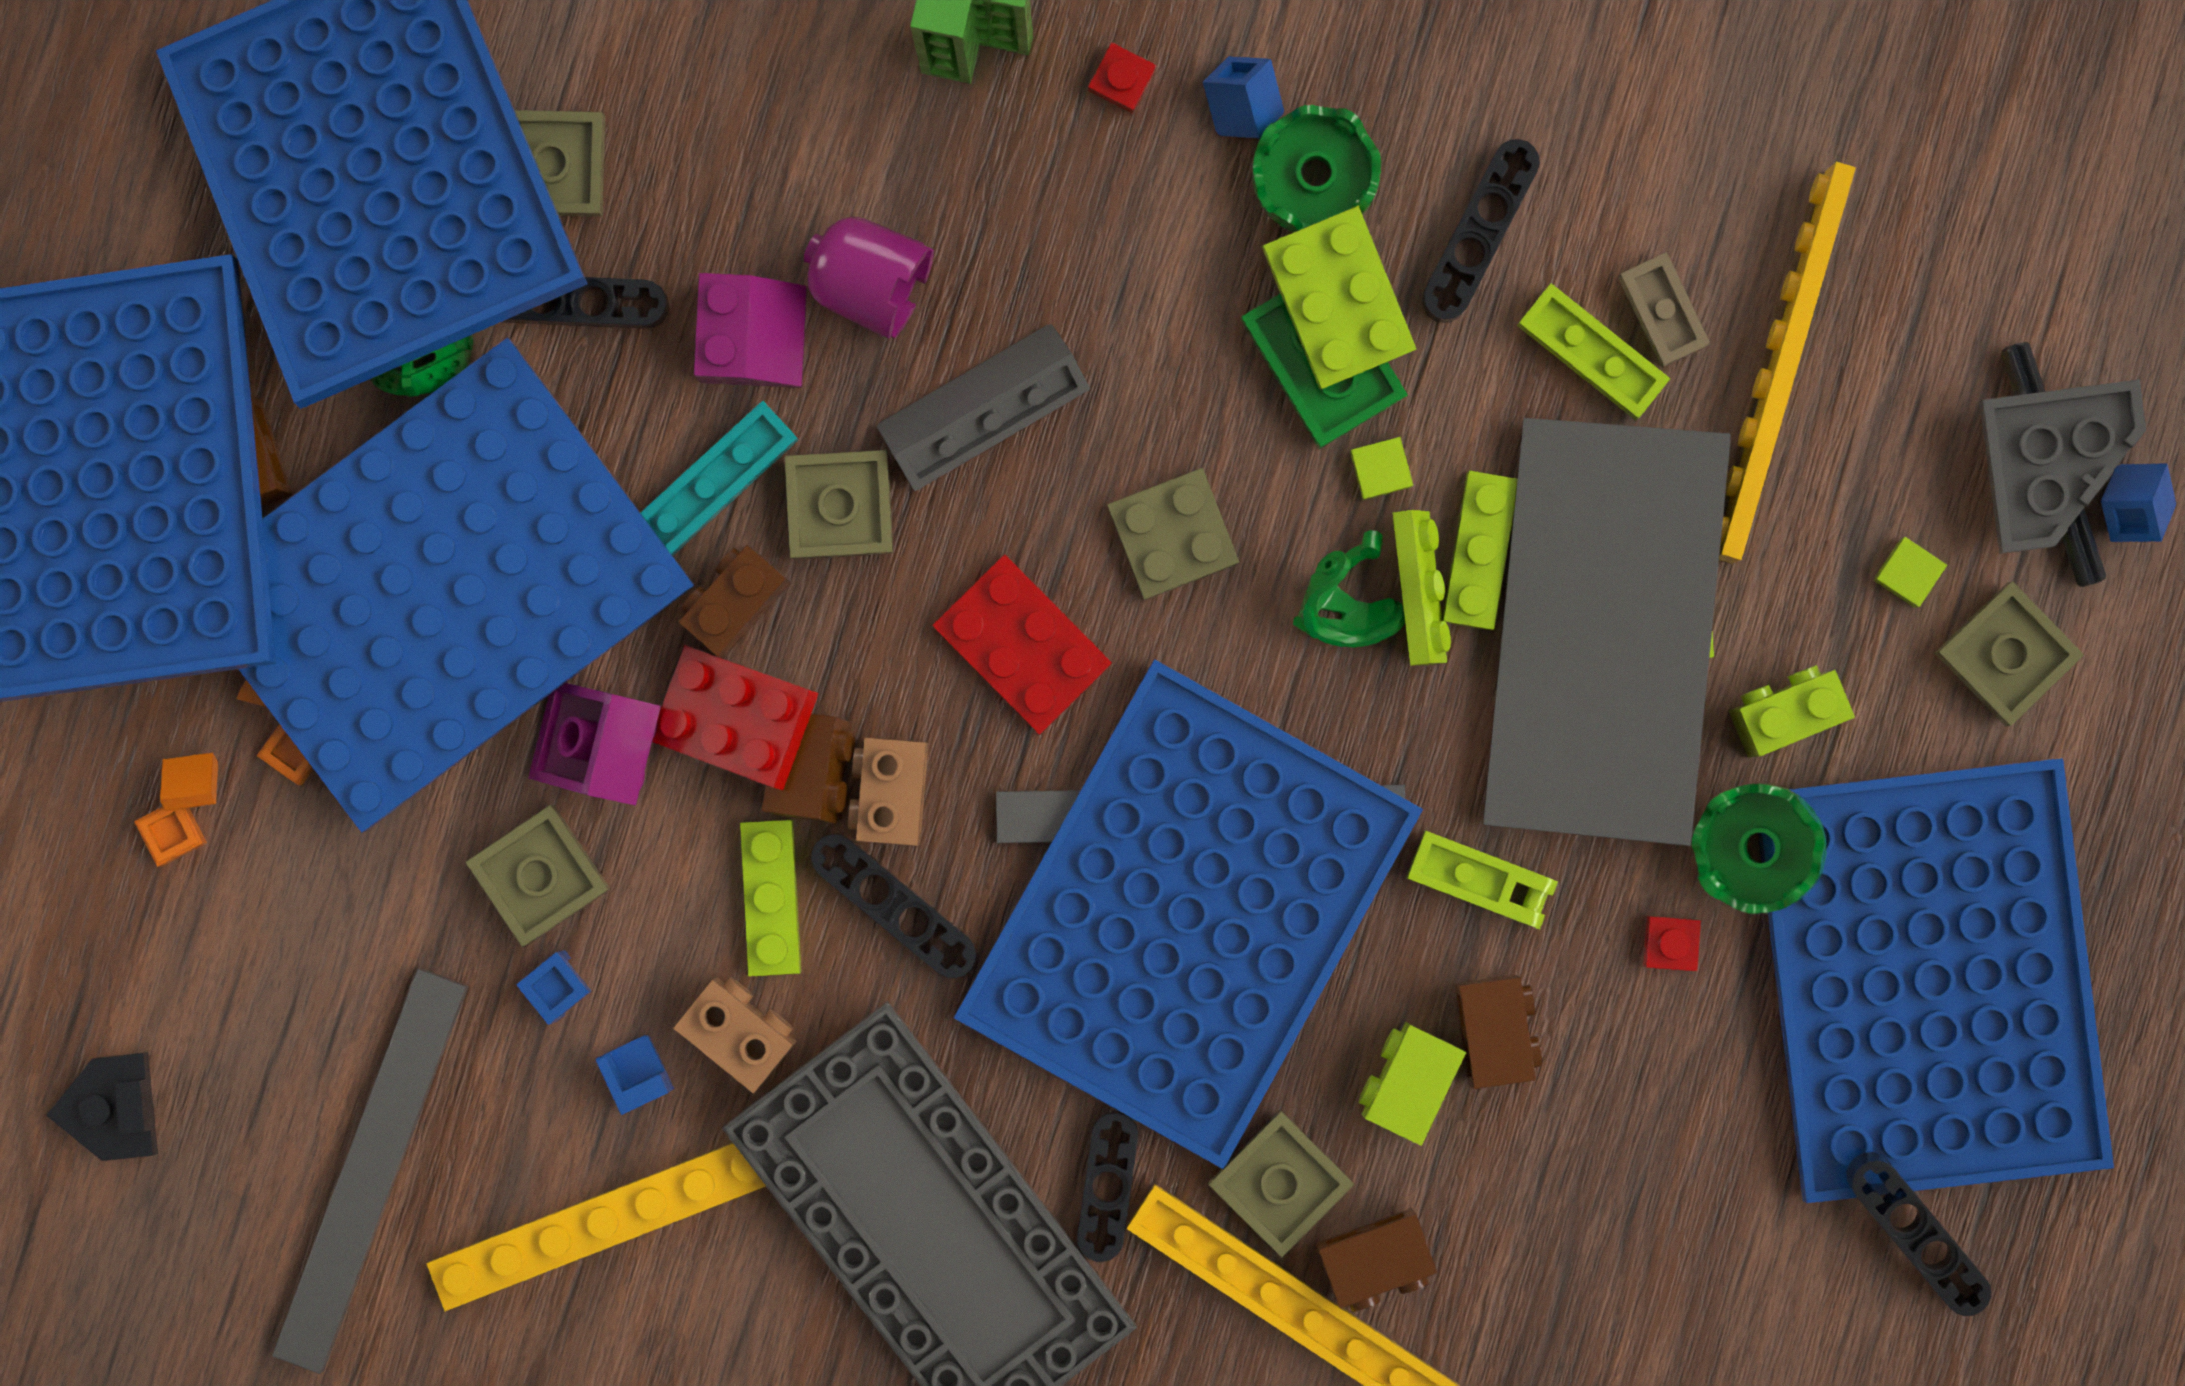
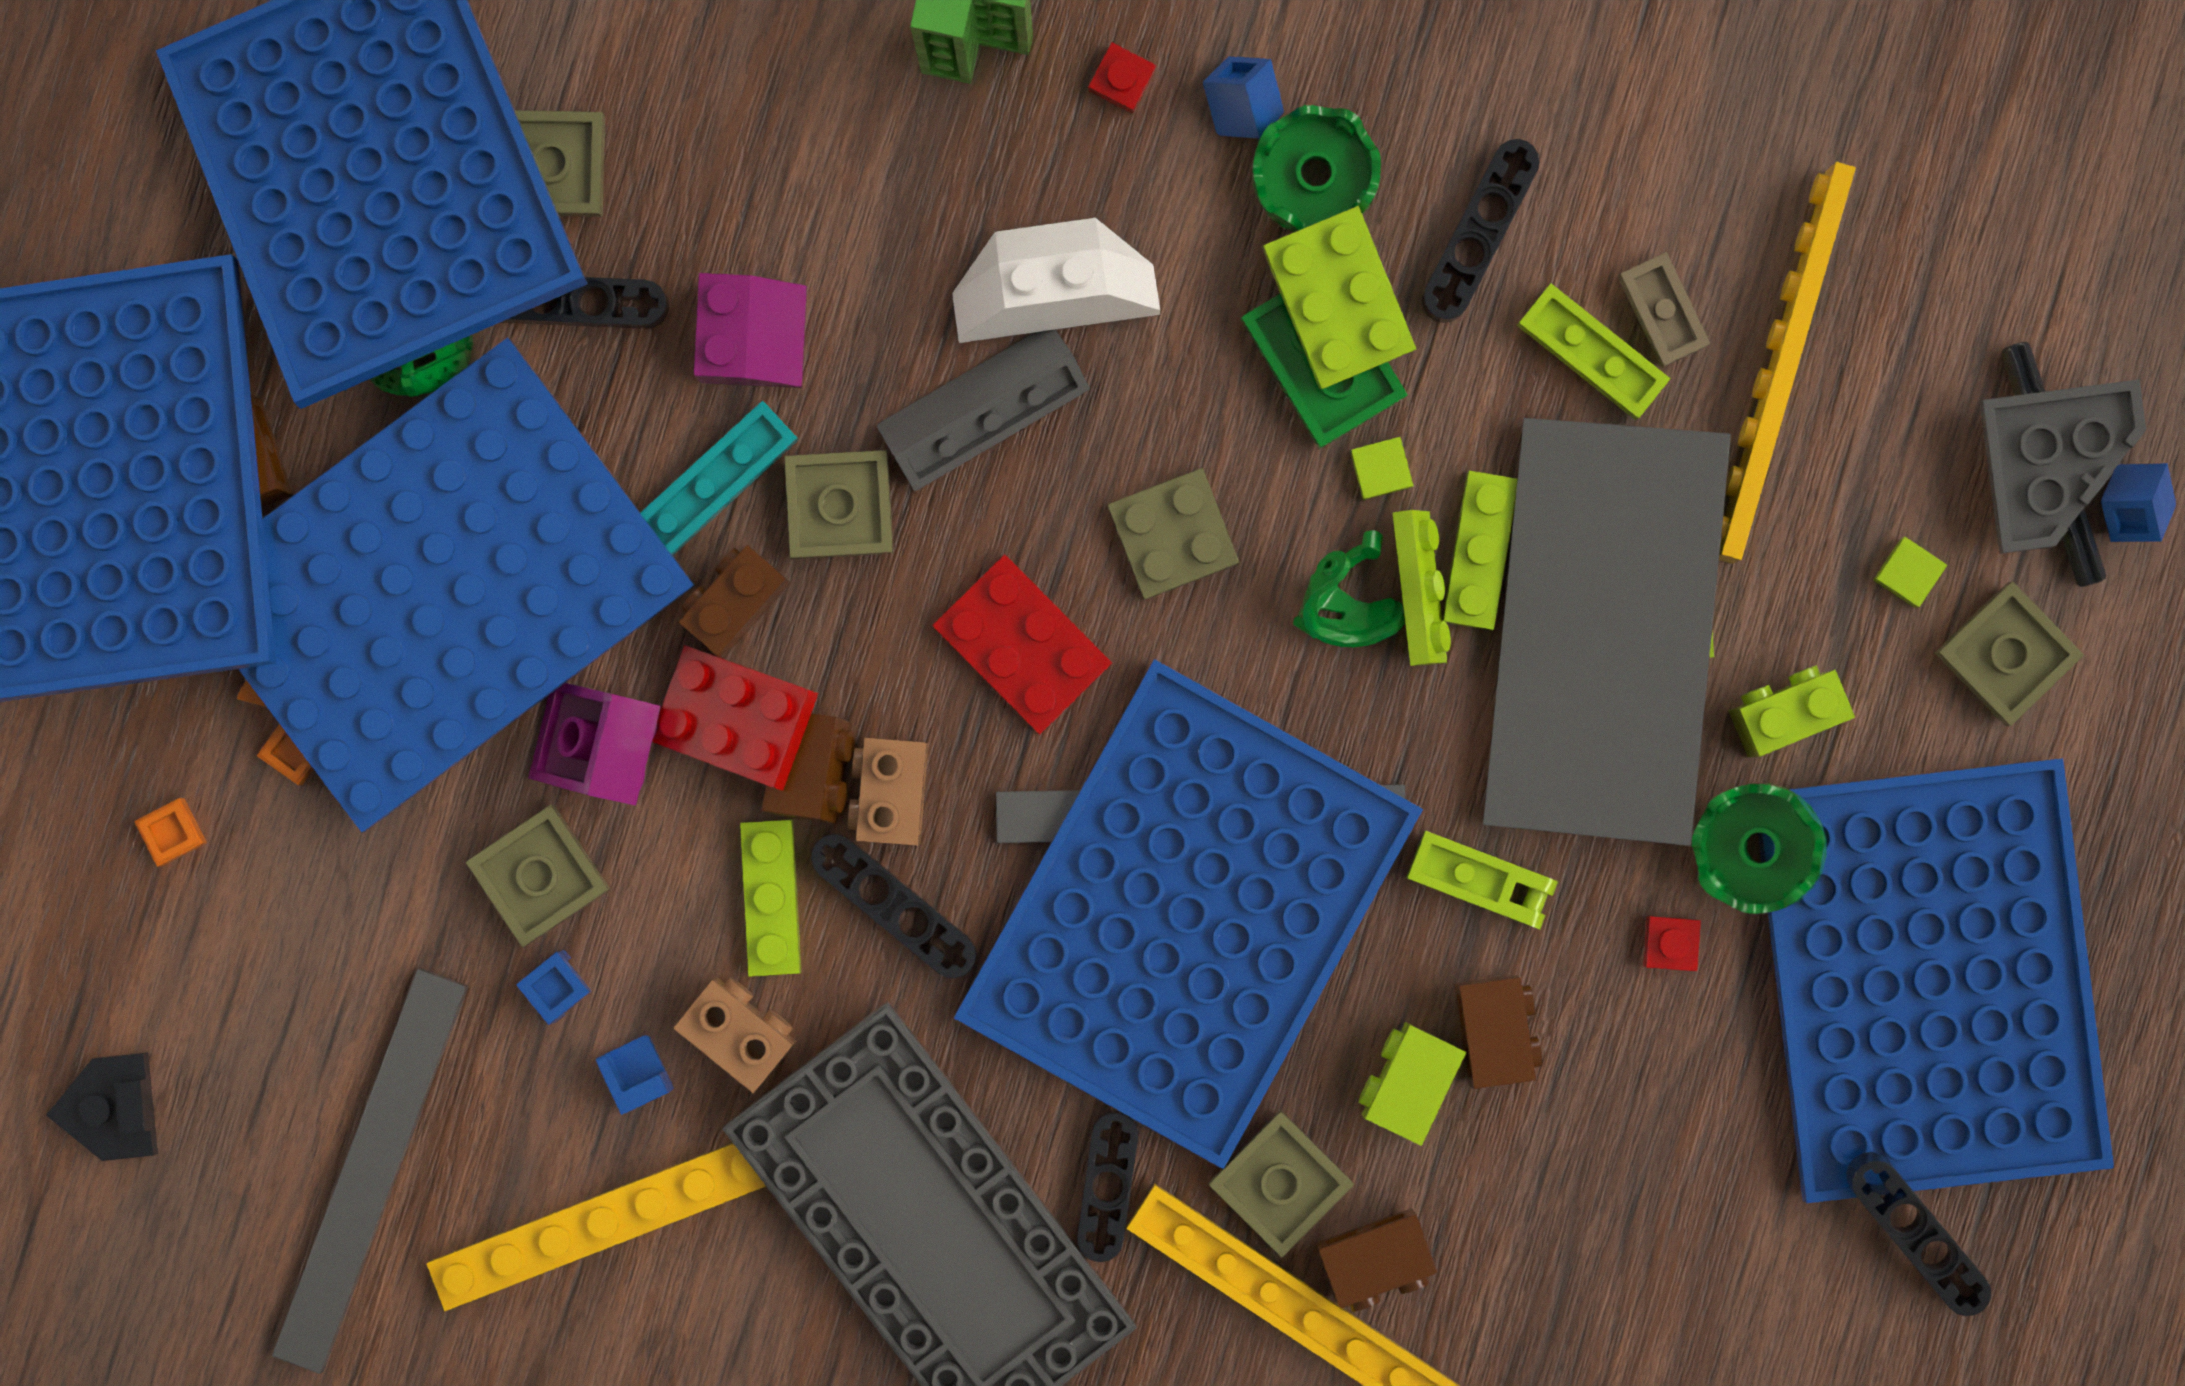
(189, 781): orange tile -> none
(867, 273): magenta cylinder -> none
(1053, 281): none -> white wedge

